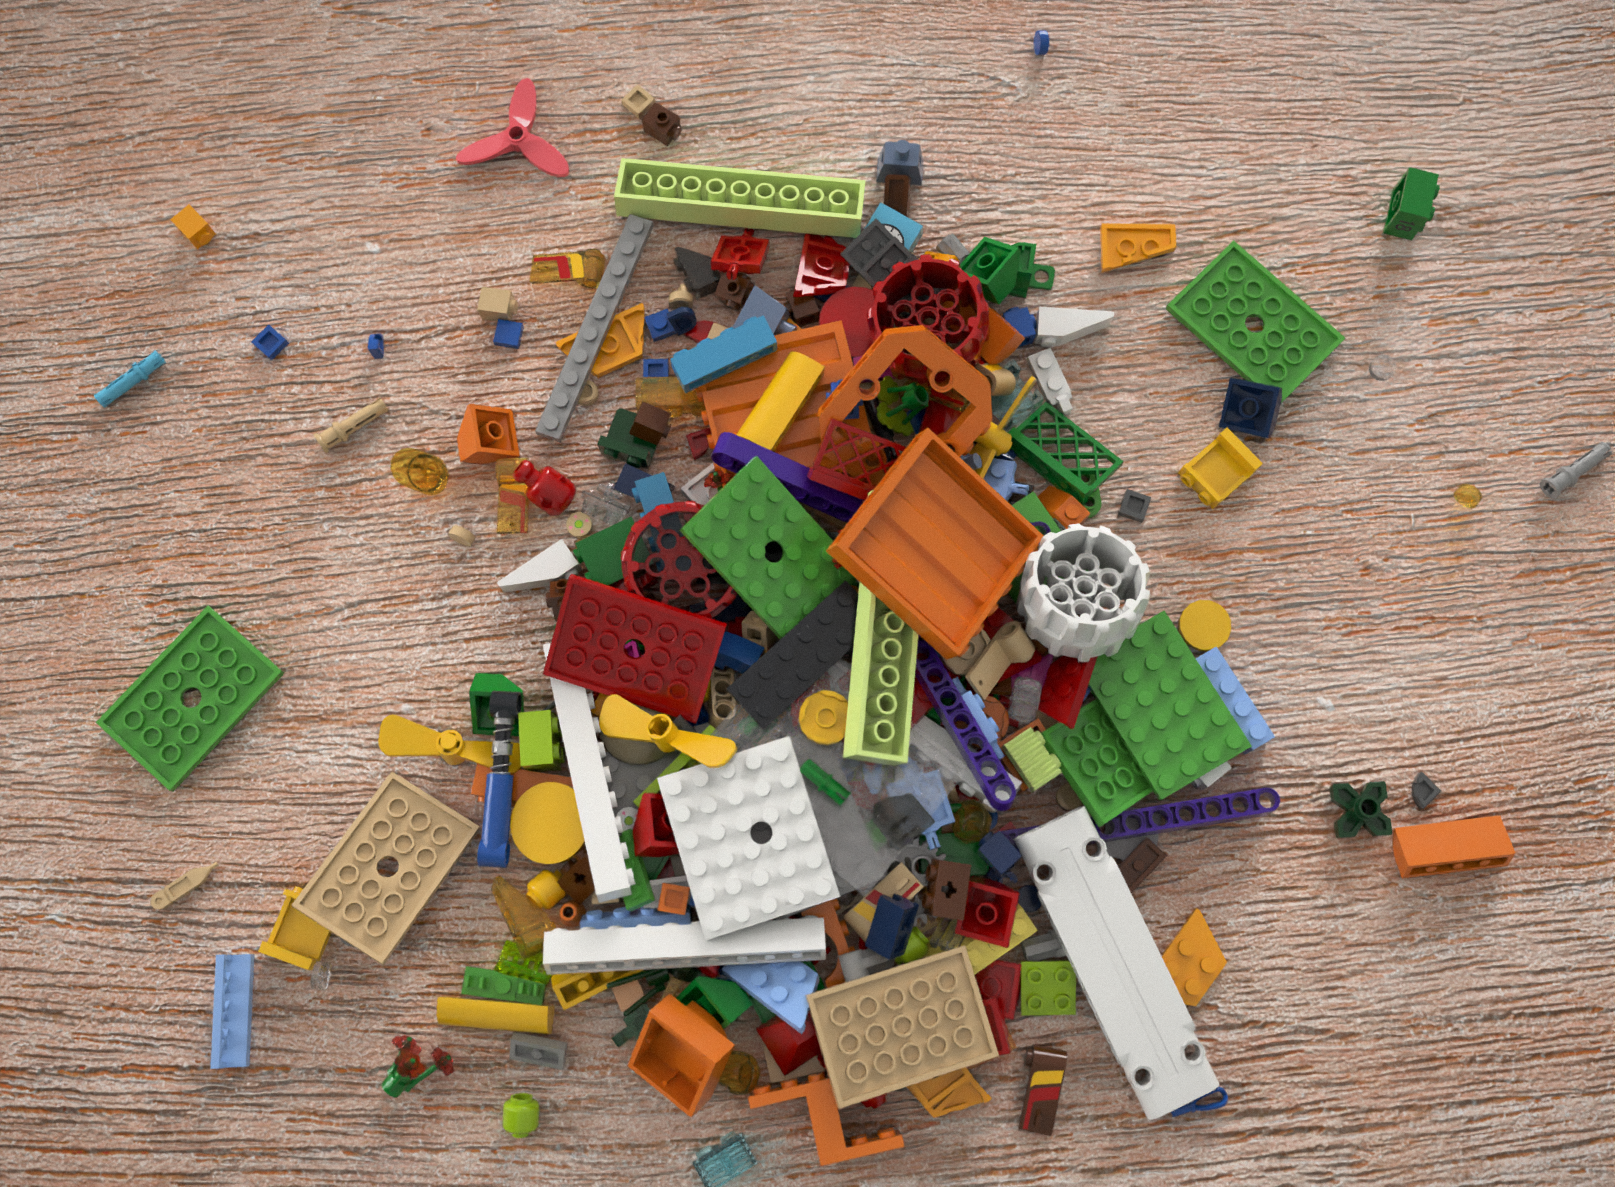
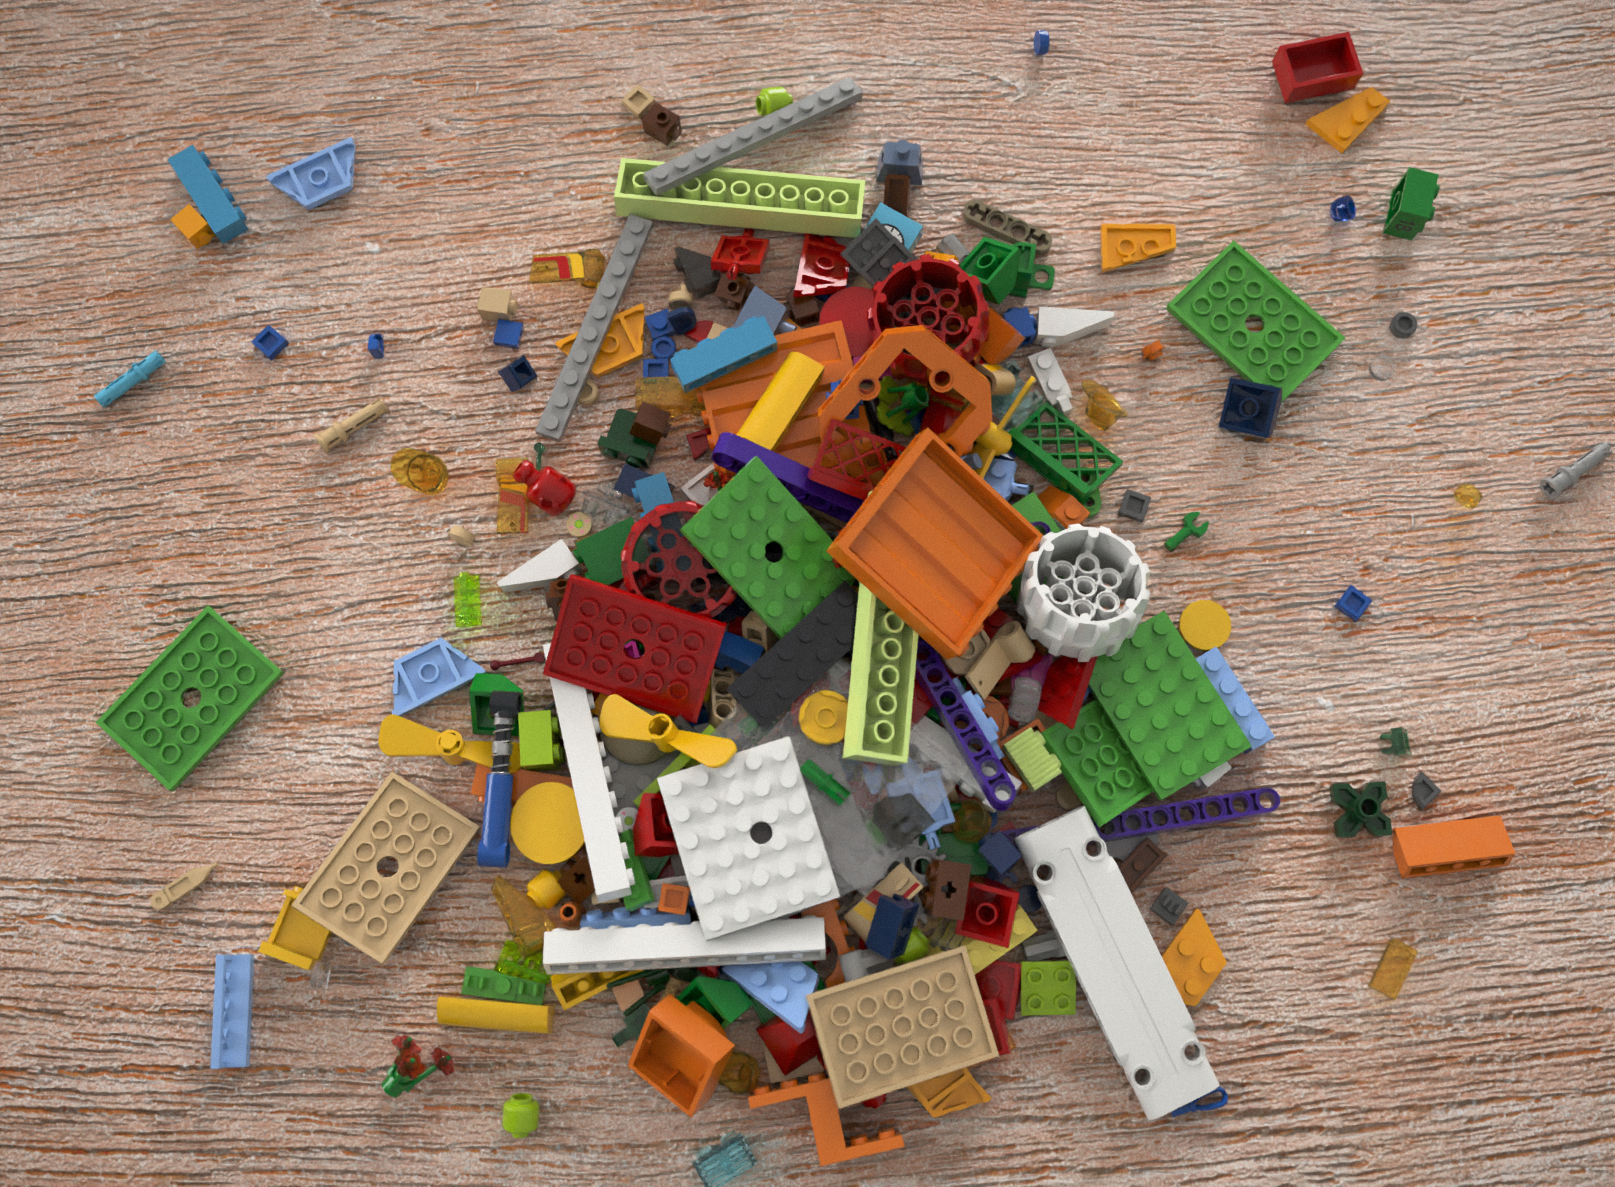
(207, 193): none -> dark azure brick
(318, 175): none -> light blue wing
(430, 675): none -> light blue wing
(467, 600): none -> clear neon green hinge
(487, 435): orange slope -> none
(517, 373): none -> dark blue slope
(533, 148): coral piece -> none
(538, 658): none -> dark red hinge
(538, 1050): light grey plate -> none
(539, 448): none -> clear green hinge
(663, 348): none -> blue tile
(752, 136): none -> light grey plate
(772, 100): none -> lime head
(1009, 223): none -> dark tan beam
(1043, 1088): reddish brown door -> none
(1101, 405): none -> clear yellow piece
(1153, 350): none -> orange plate
(1169, 906): none -> dark grey tile
(1189, 529): none -> green bar
(1219, 469): yellow panel -> none
(1317, 67): none -> red piece
(1345, 207): none -> clear blue tile
(1348, 119): none -> light orange wing
(1353, 603): none -> blue tile
(1393, 968): none -> clear yellow tile
(1400, 742): none -> clear green tile
(1403, 325): none -> dark grey tile

